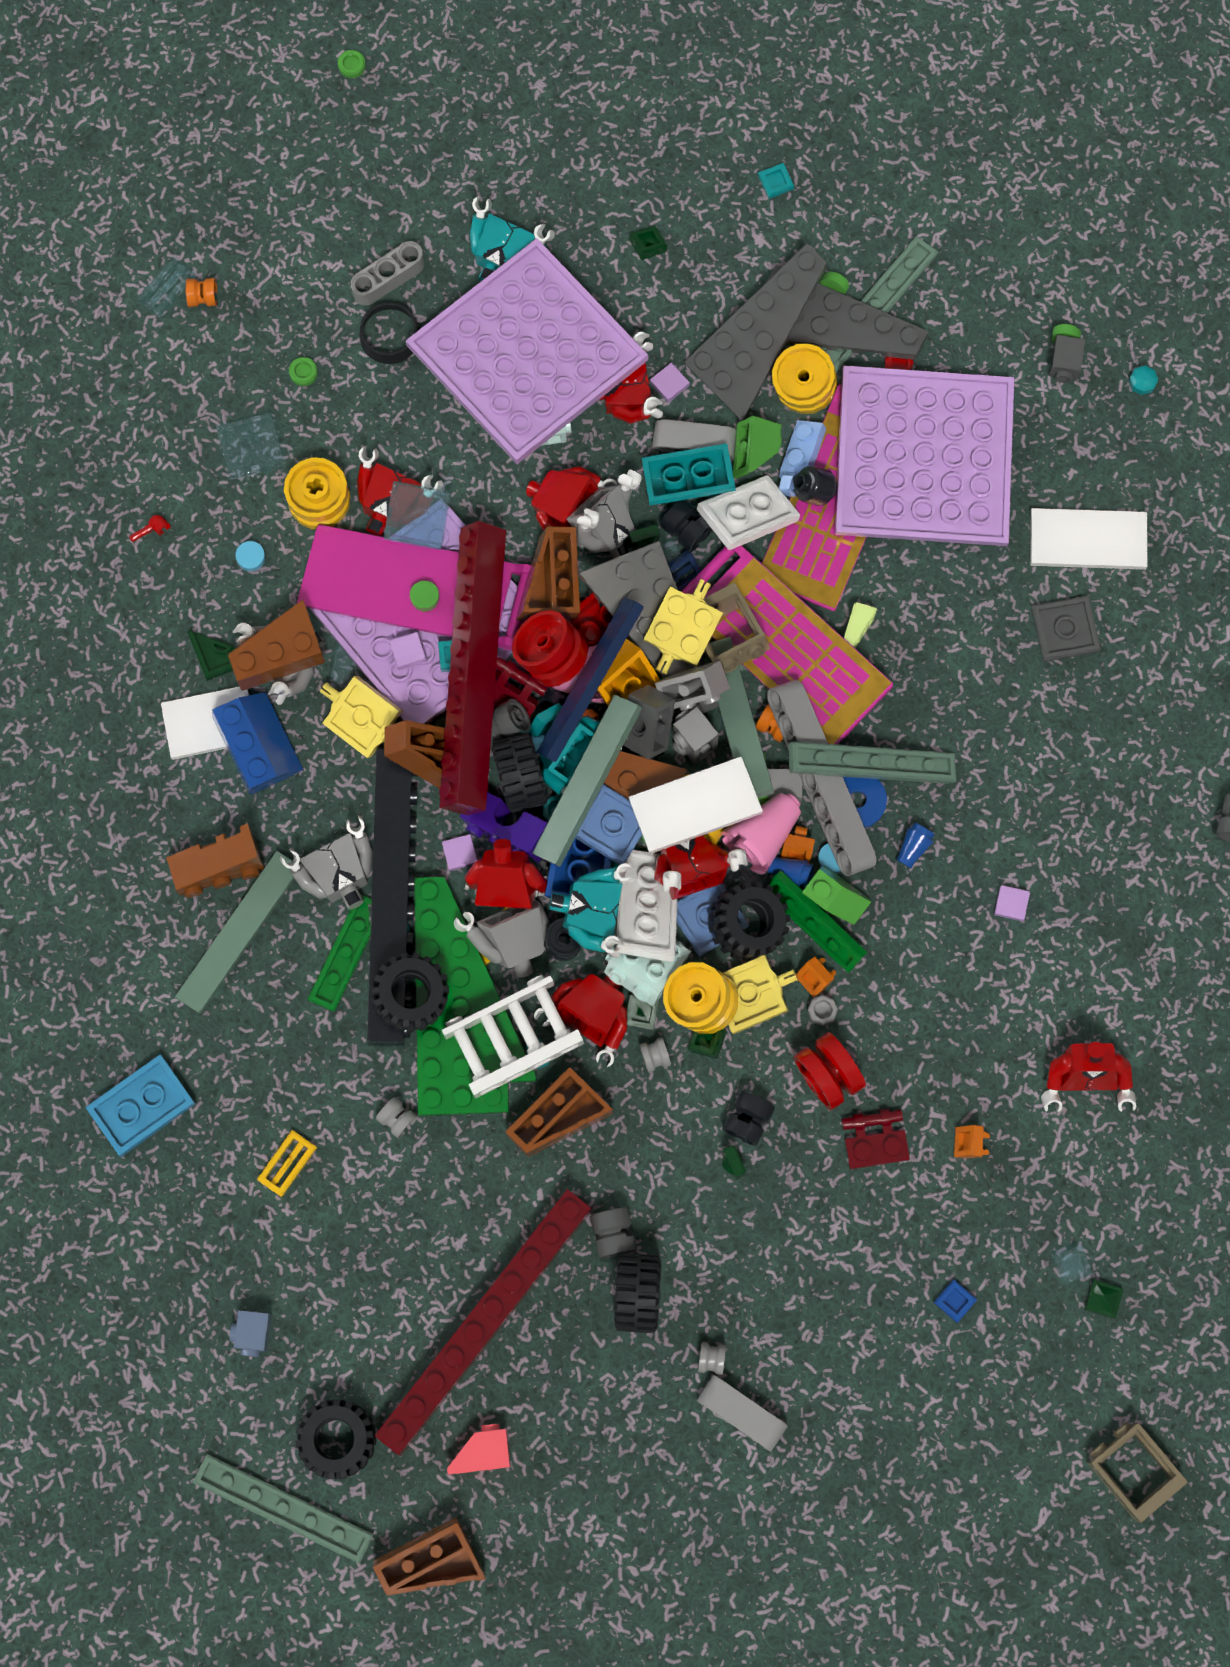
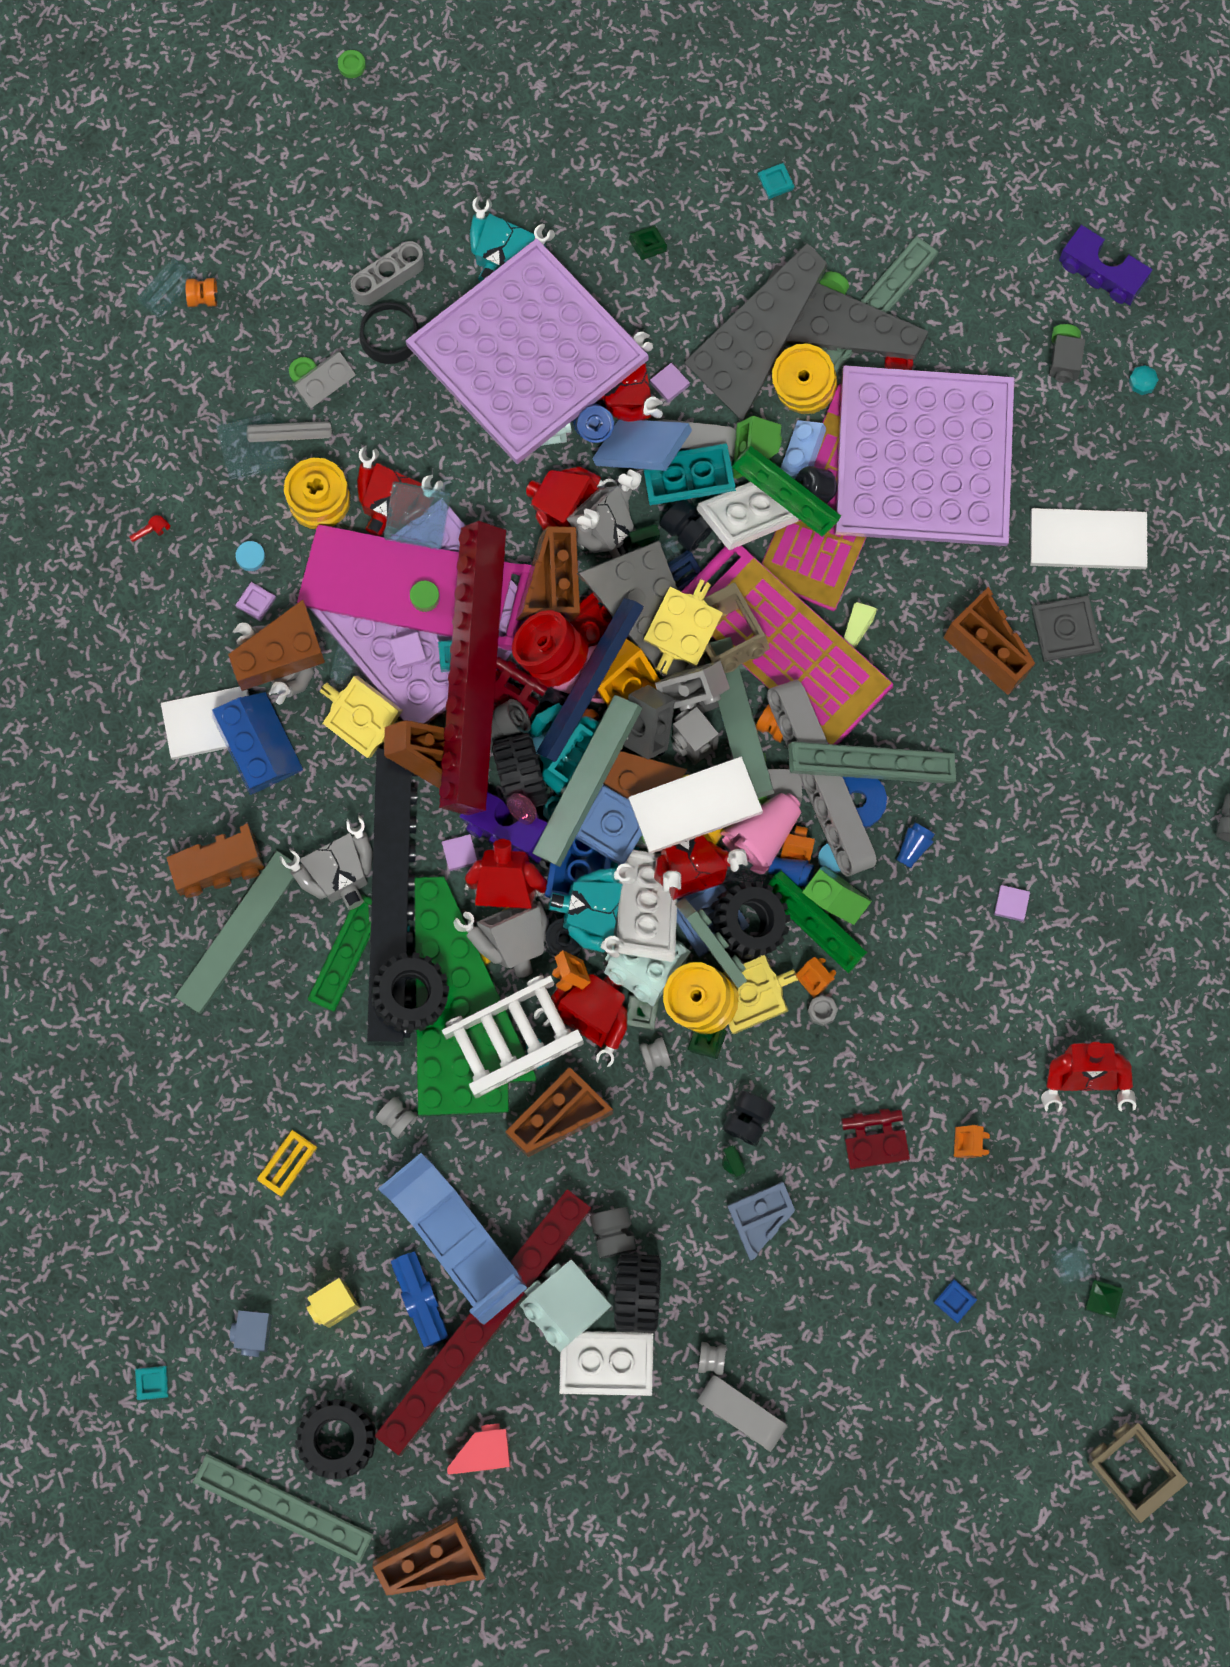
(140, 1105): dark azure plate -> none
(152, 1383): none -> teal tile
(211, 655): dark green tile -> none
(255, 601): none -> lavender tile
(289, 431): none -> light grey axle
(324, 379): none -> light grey plate
(332, 1304): none -> light yellow brick
(419, 1299): none -> blue piece
(455, 1237): none -> medium blue windscreen
(522, 808): none -> clear pink piece
(564, 1304): none -> light aqua brick
(570, 971): none -> orange tile
(594, 423): none -> blue wheel
(608, 1364): none -> white tile
(642, 444): none -> medium blue tile
(715, 942): none -> sand green wing
(760, 1216): none -> sand blue wing
(786, 491): none -> green tile
(829, 1071): red wheel -> none
(990, 643): none -> dark orange wedge
(1120, 281): none -> dark purple arch

